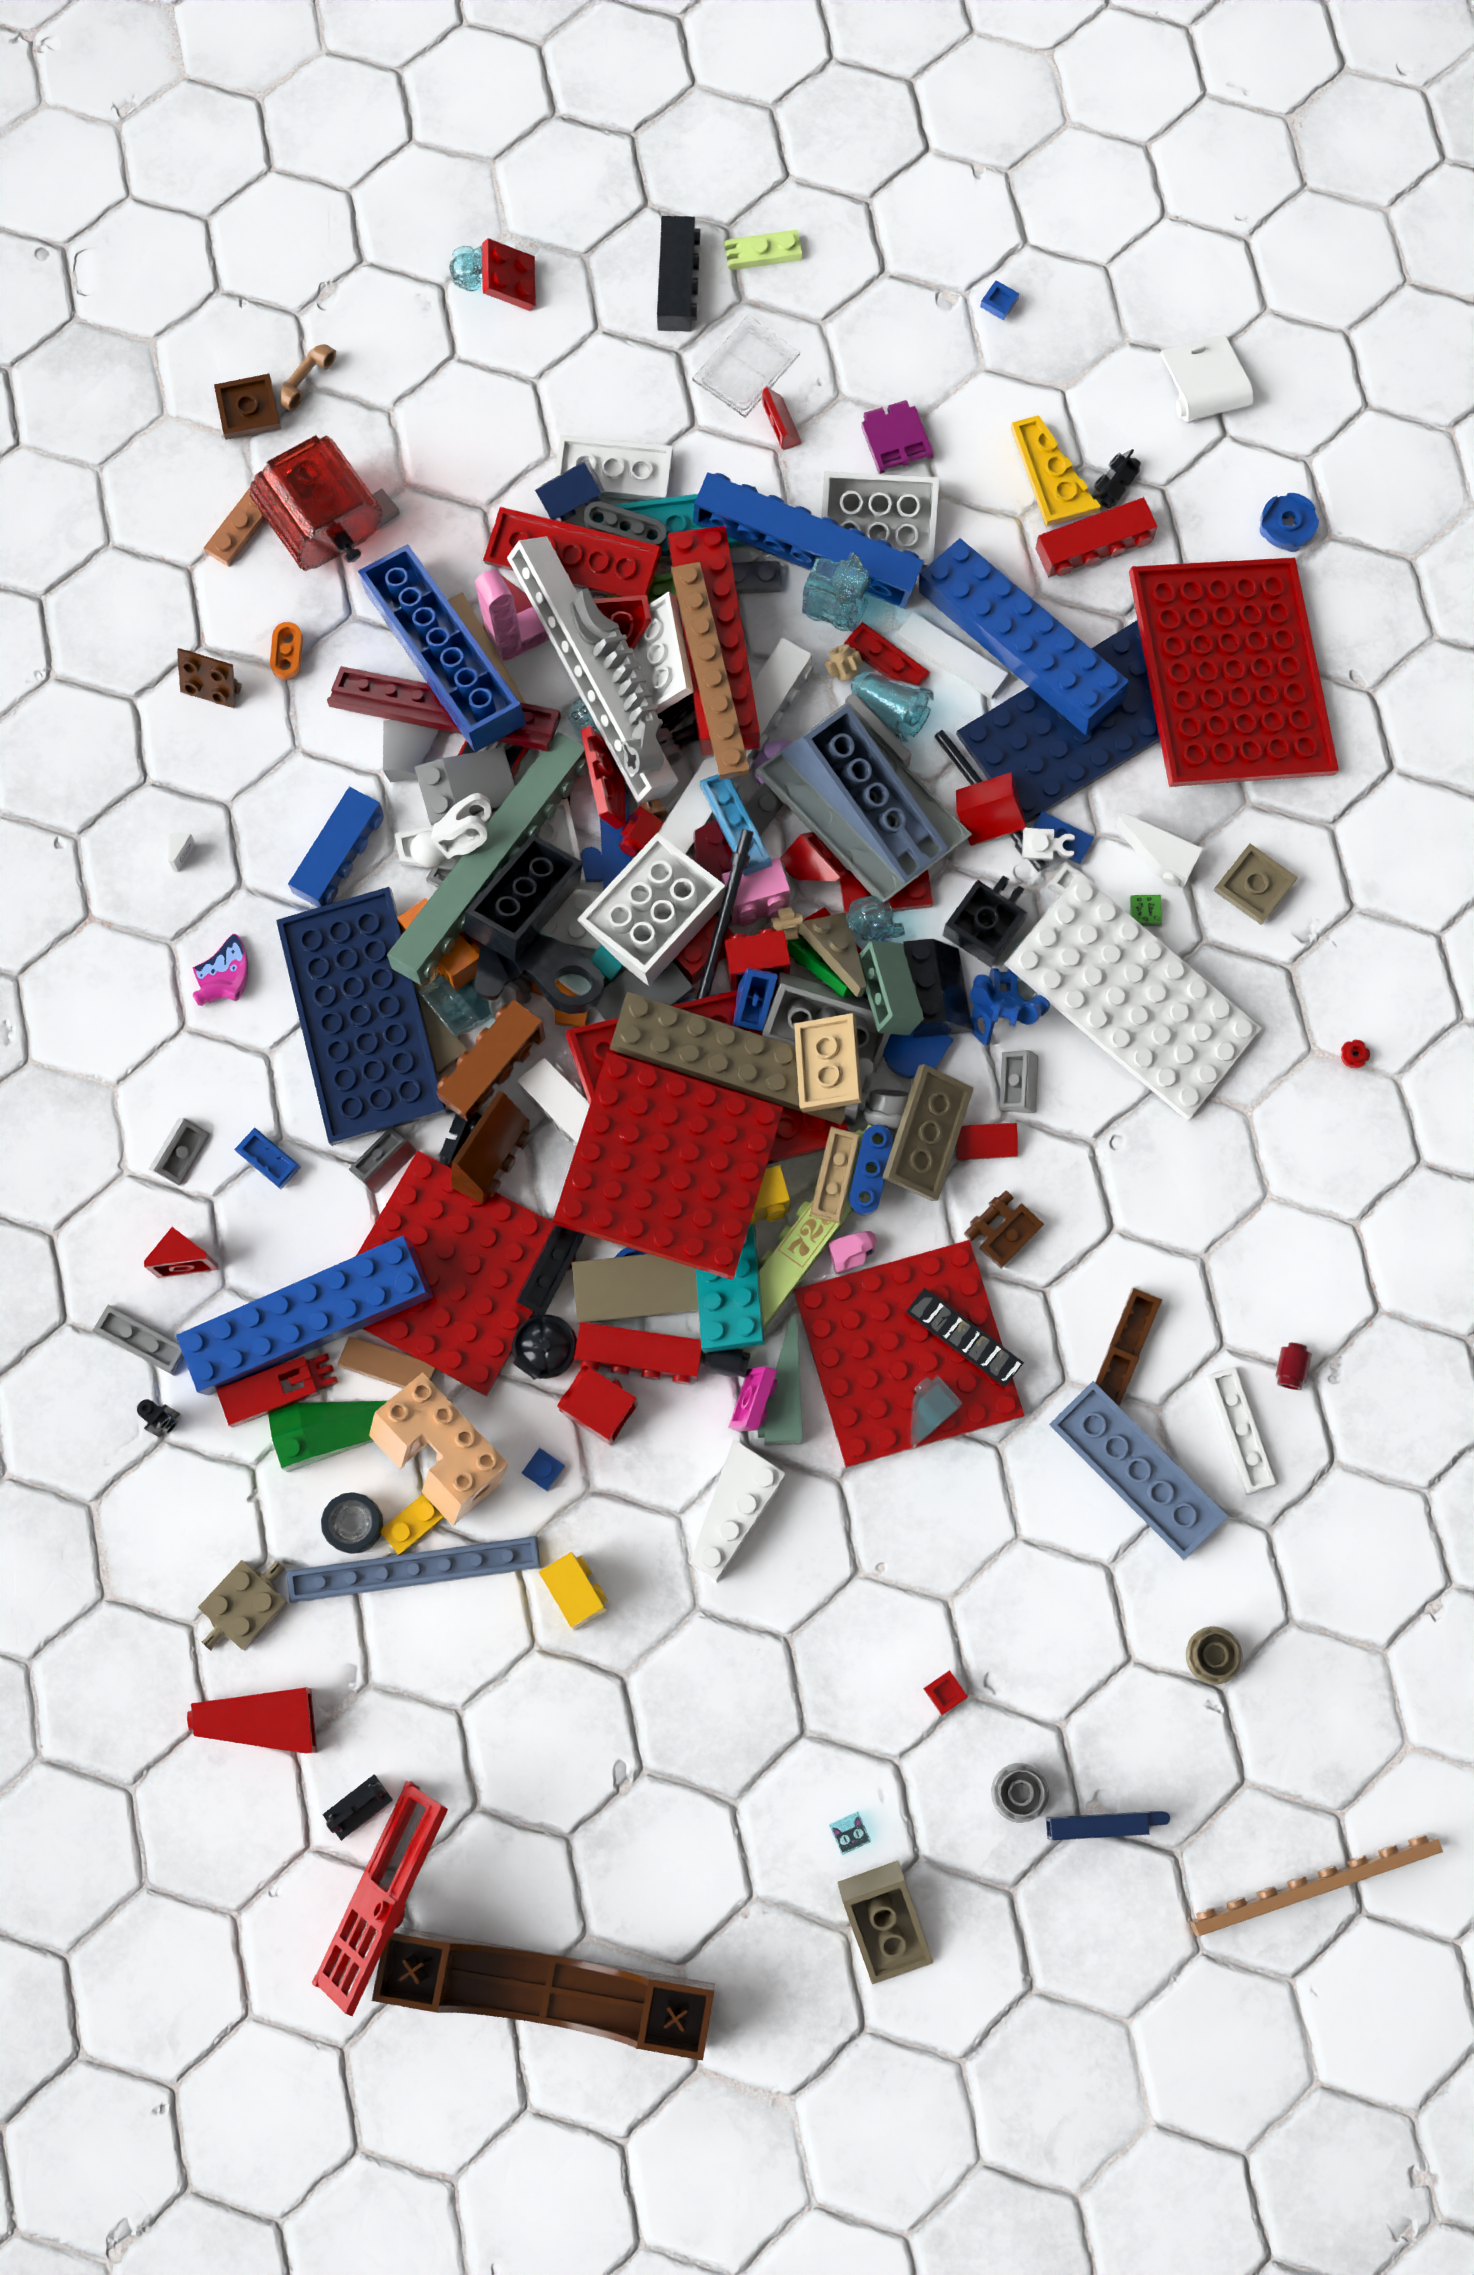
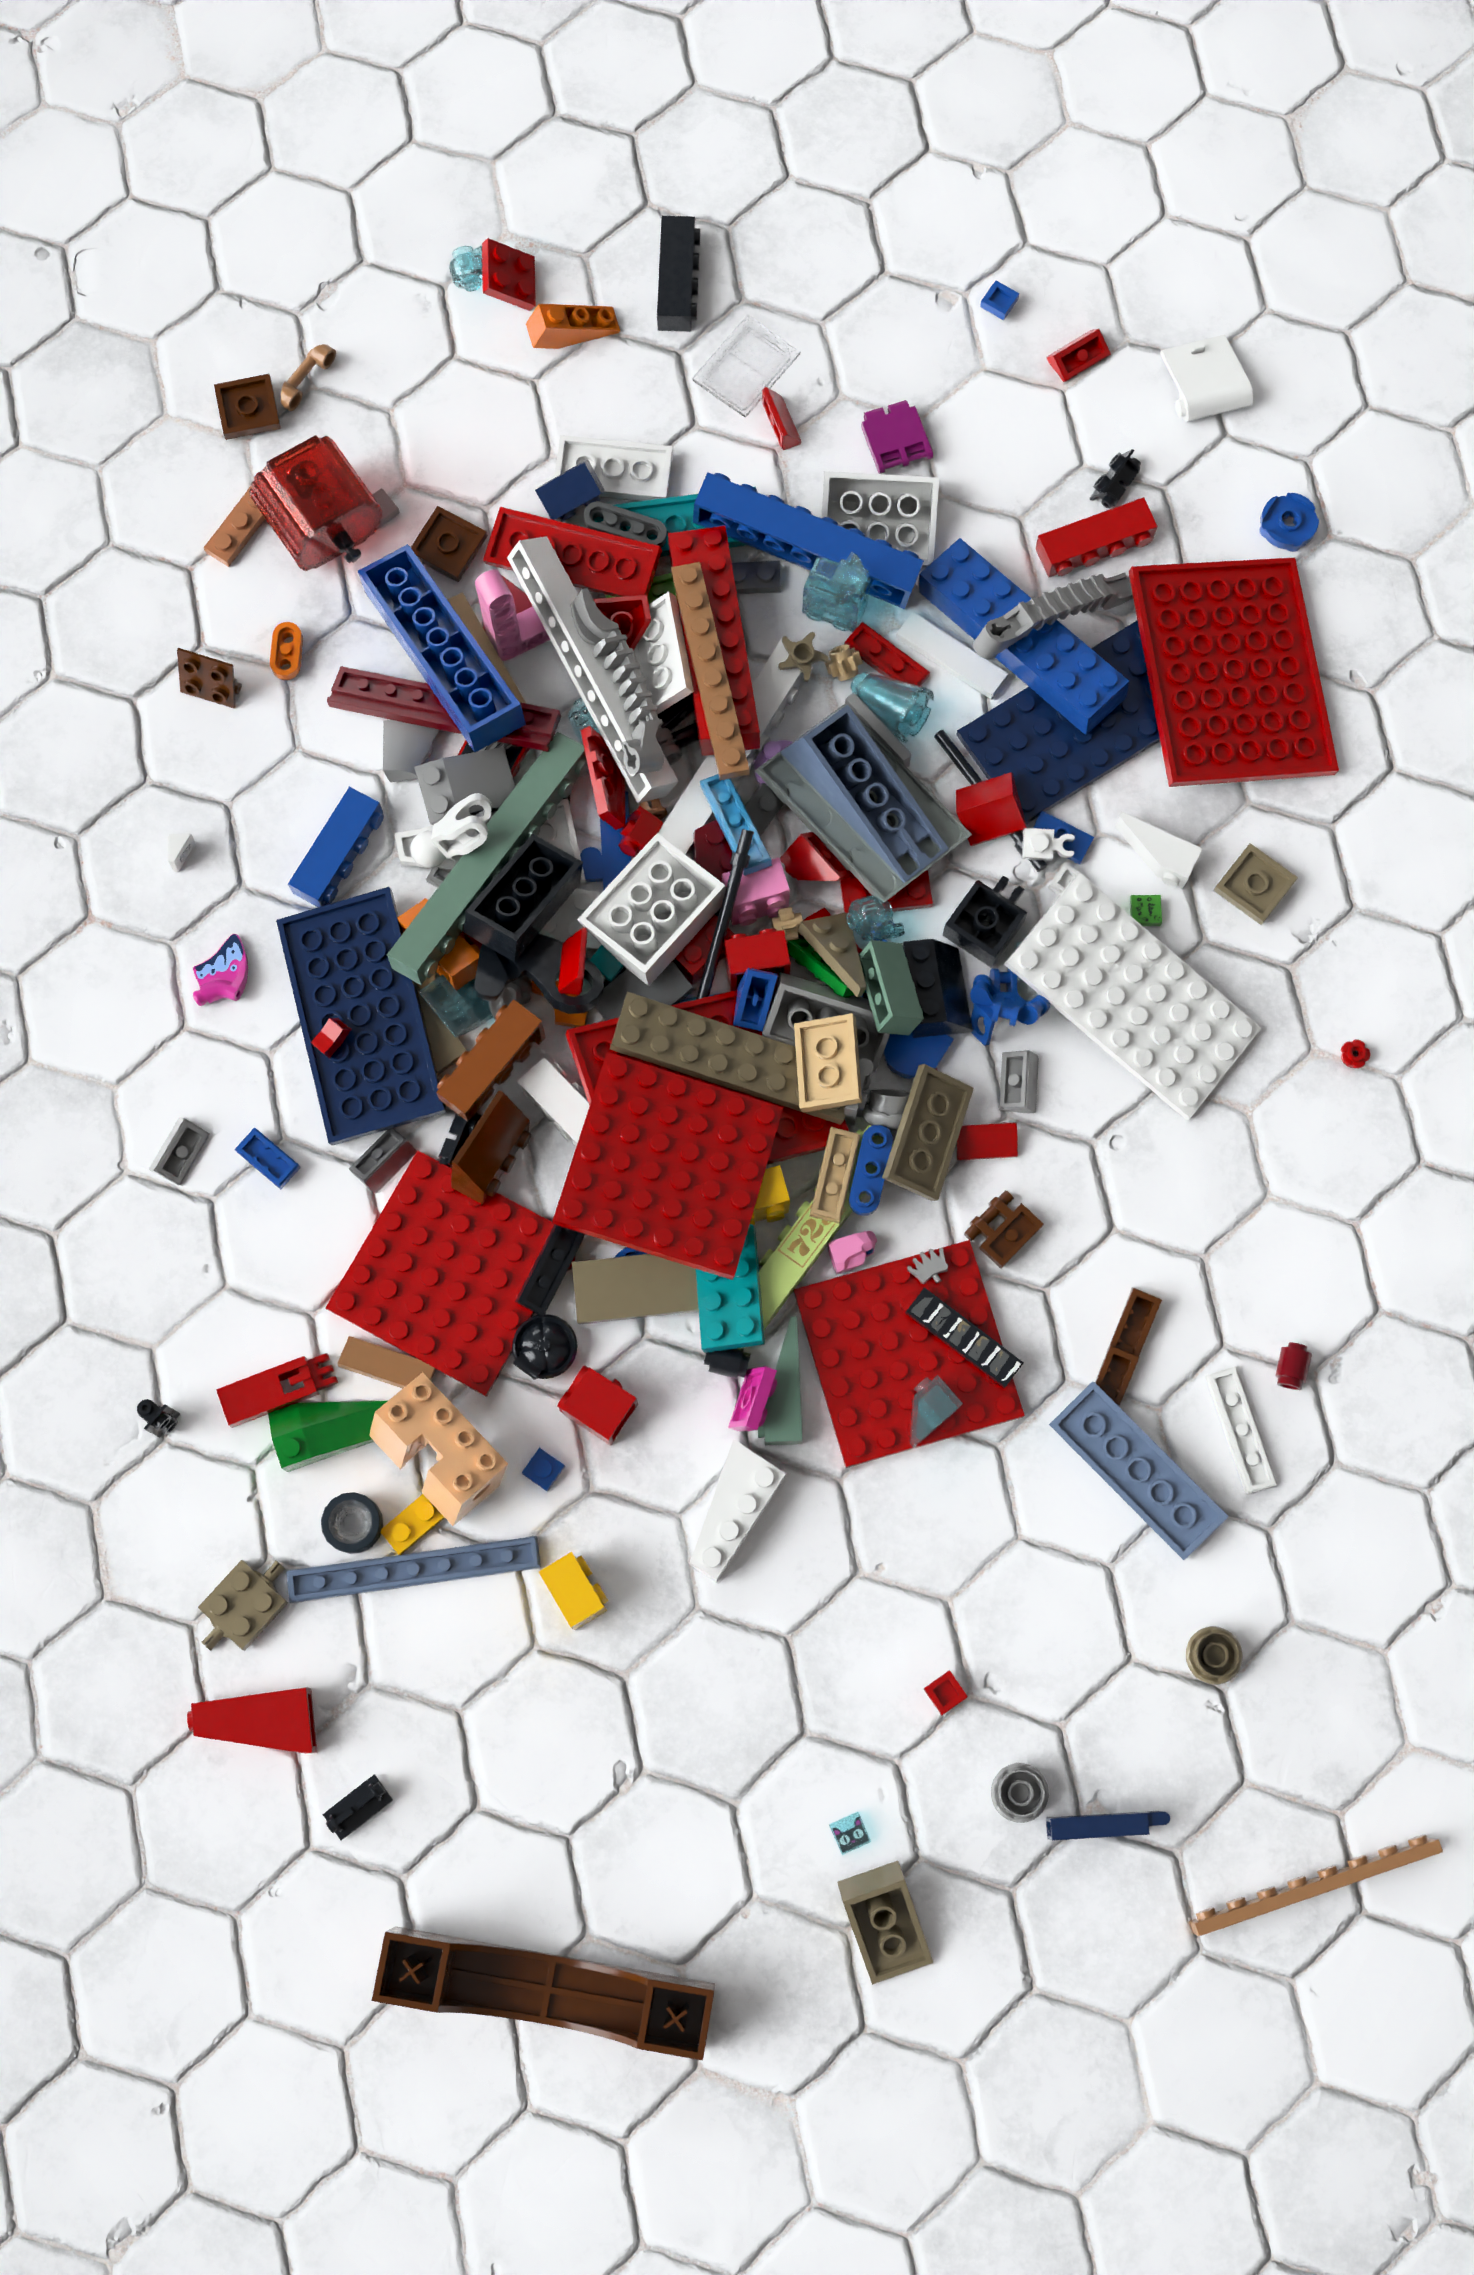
(139, 1339): light grey tile -> none
(178, 1256): red slope -> none
(304, 1315): blue brick -> none
(331, 1036): none -> red piece
(377, 1904): red door -> none
(448, 543): none -> reddish brown plate
(566, 325): none -> orange slope
(573, 963): none -> red slope
(638, 1352): red brick -> none
(763, 250): yellowish green hinge -> none
(802, 655): none -> dark tan animal
(929, 1268): none -> light grey piece
(1051, 475): yellow wing -> none
(1079, 354): none -> red slope
(1081, 596): none -> light grey piece

